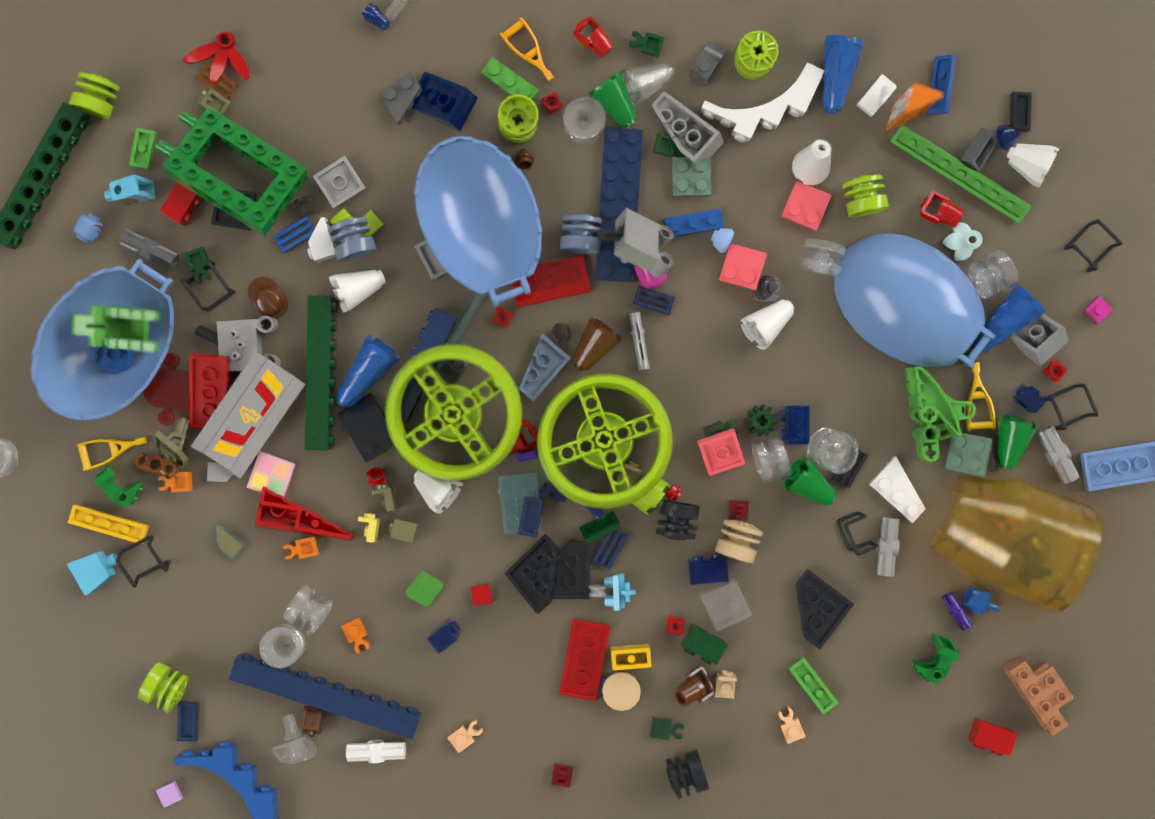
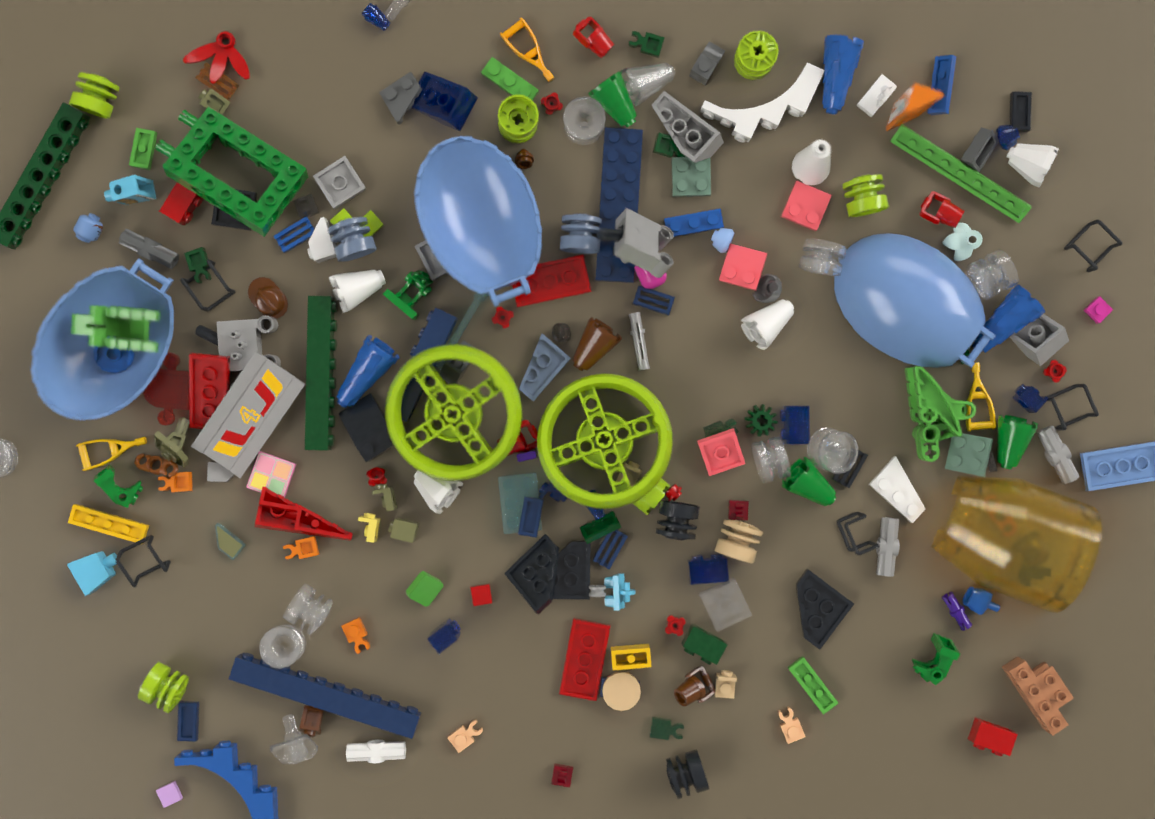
(404, 302): none -> green tile

